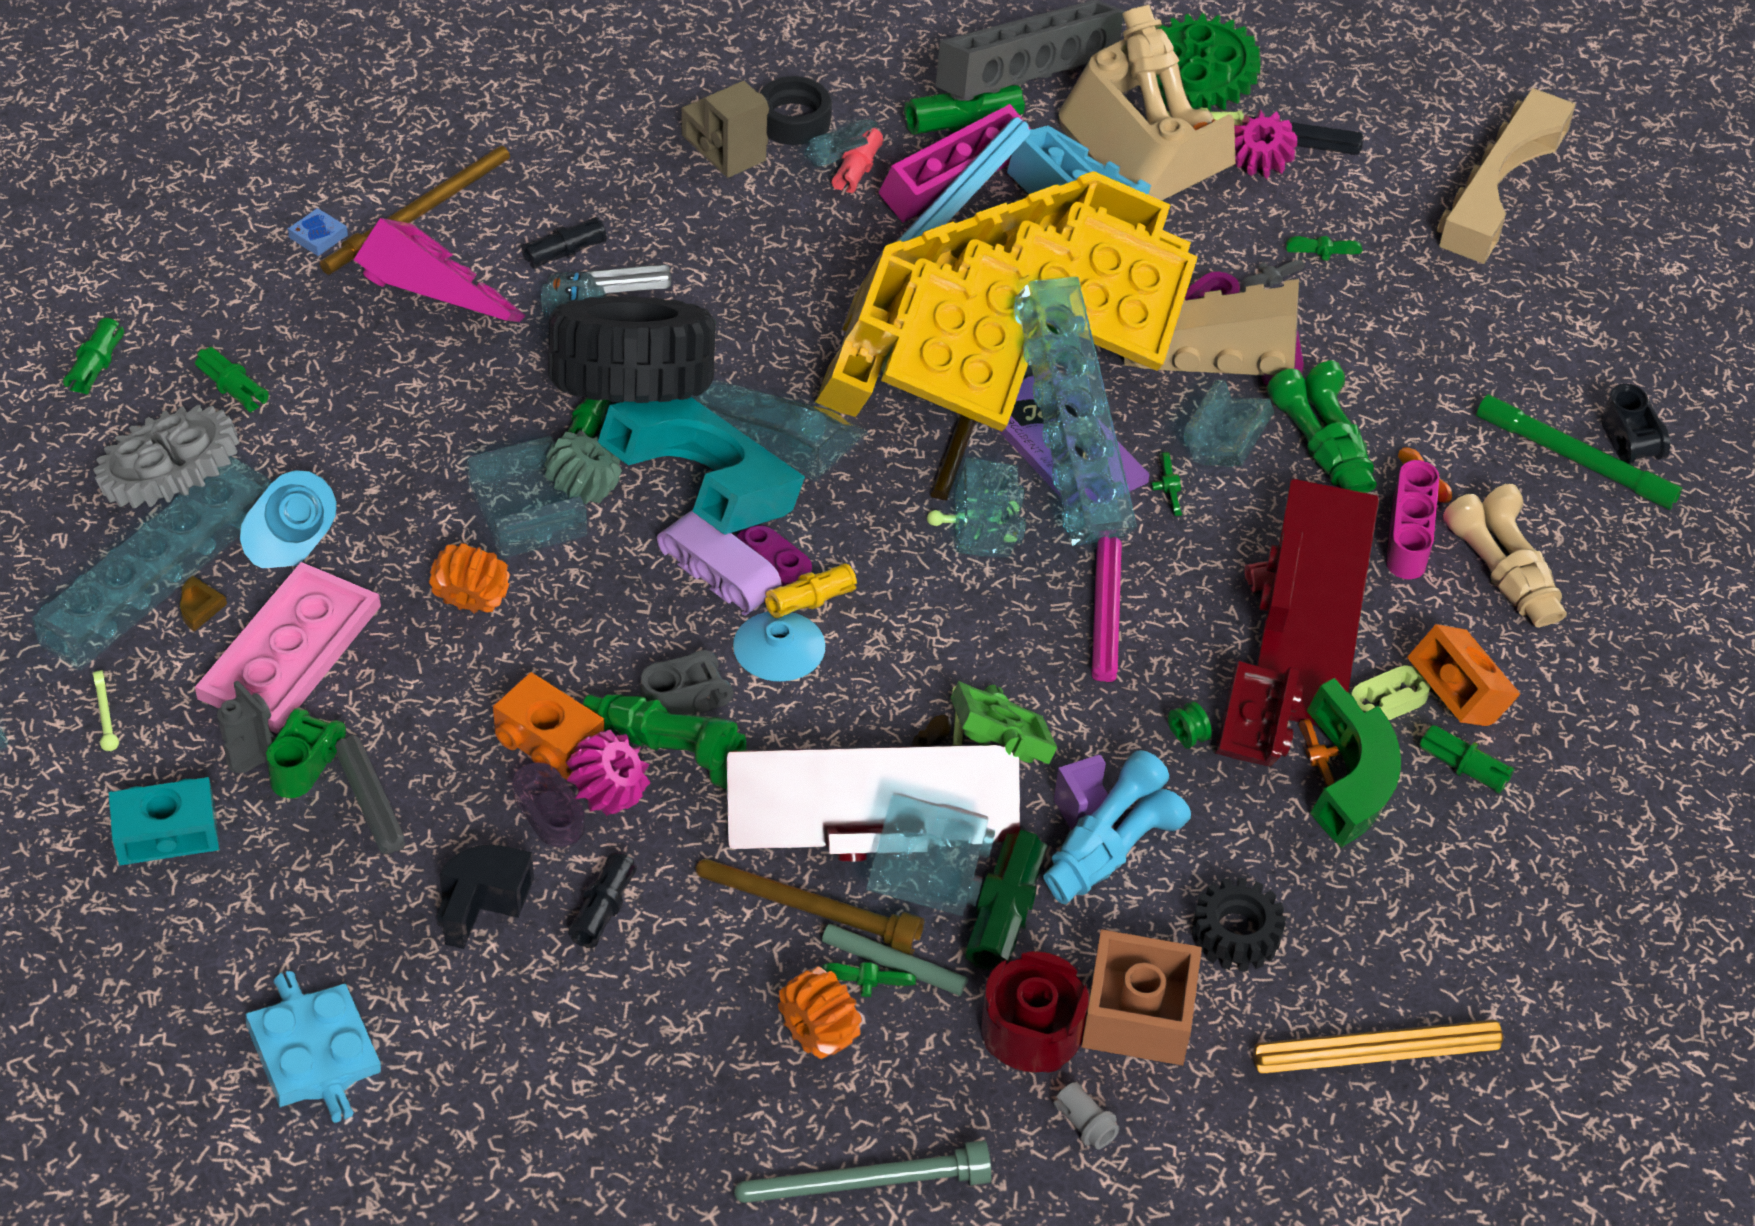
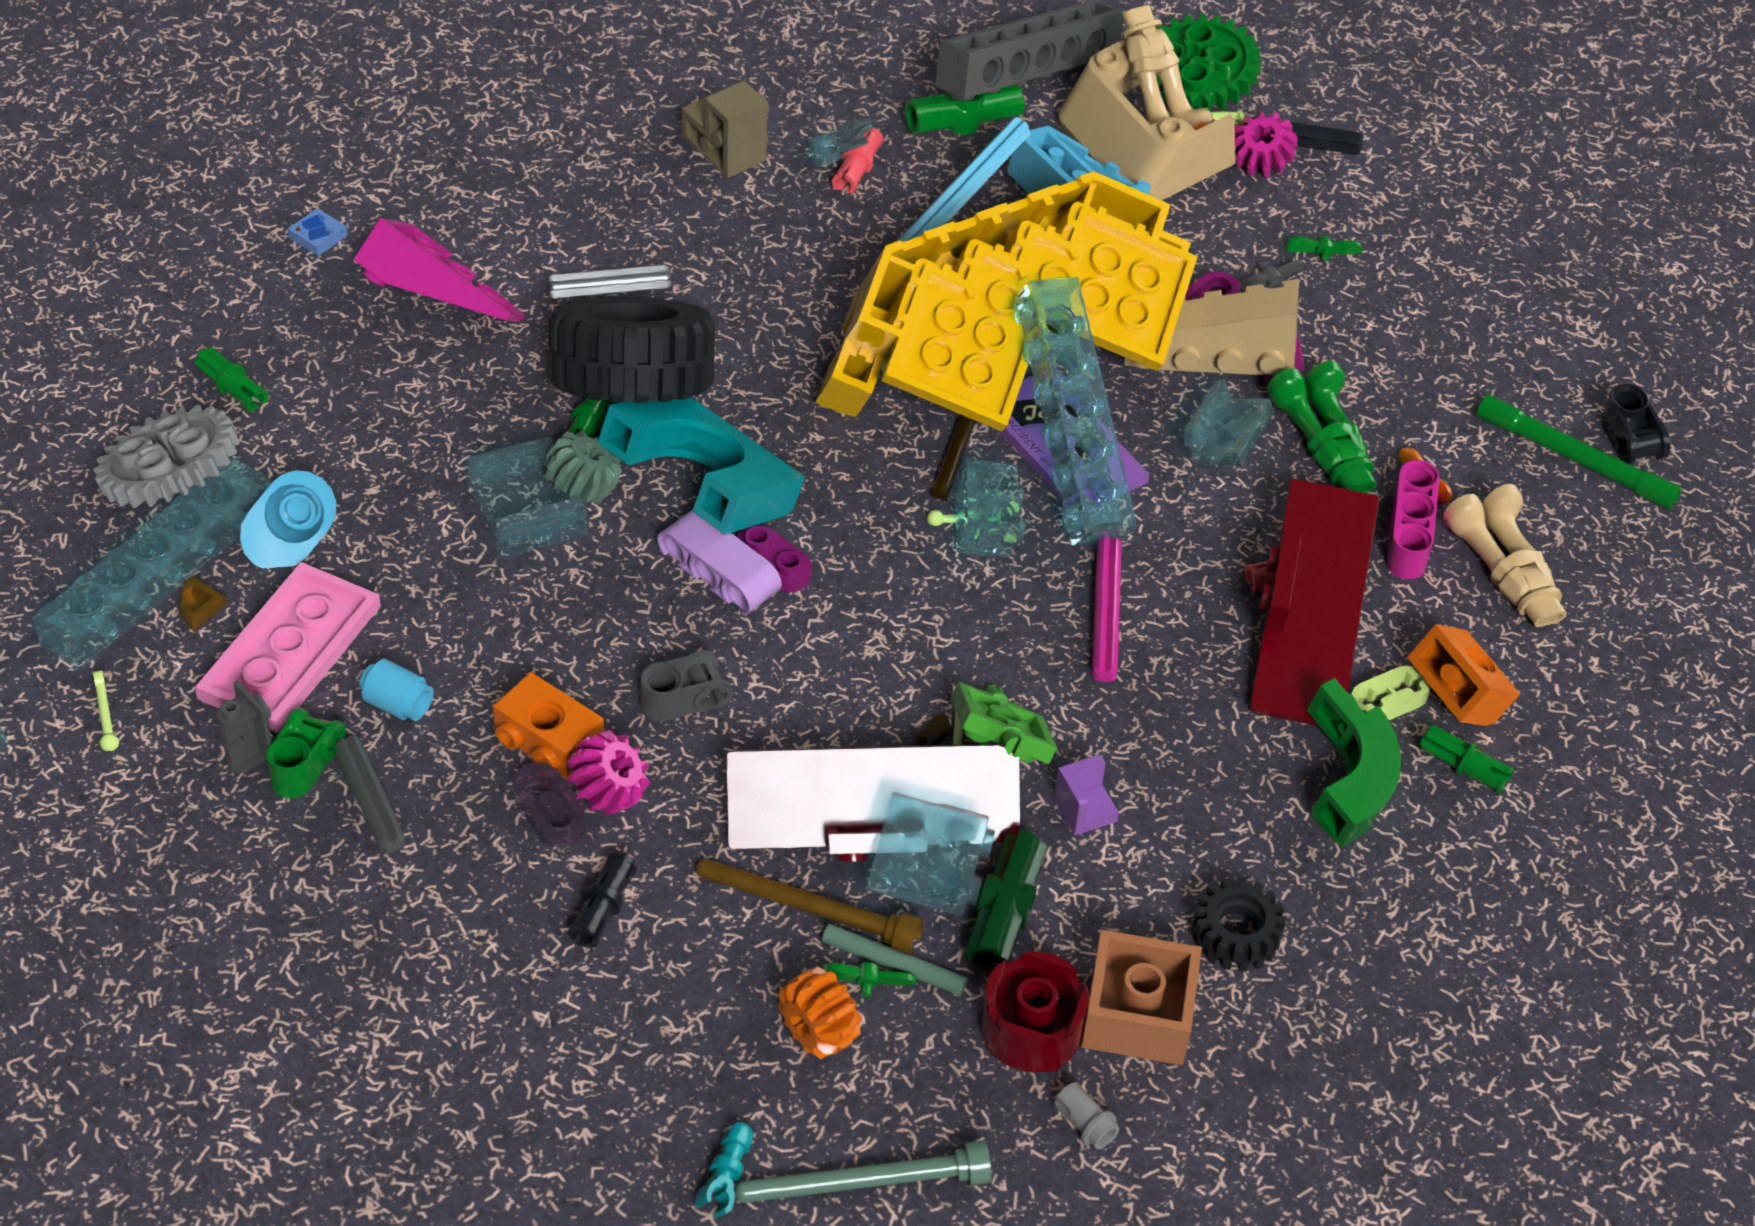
(94, 356): green pin -> none
(163, 821): teal brick -> none
(312, 1045): medium azure plate -> none
(396, 690): none -> medium azure brick
(420, 206): pearl gold bar -> none
(469, 578): orange gear -> none
(483, 879): black brick -> none
(564, 242): black pin -> none
(568, 287): clear light blue head -> none
(654, 727): green piece -> none
(726, 1168): none -> teal piece
(779, 657): medium azure dish -> none
(793, 431): clear light blue wedge -> none
(799, 91): black tyre -> none
(810, 590): yellow pin -> none
(926, 174): dark pink brick -> none
(1095, 848): medium azure piece -> none
(1169, 482): green piece -> none
(1190, 724): green bush -> none
(1259, 714): dark red bracket -> none
(1318, 753): orange piece -> none
(1377, 1046): axle -> none
(1477, 213): tan arch -> none

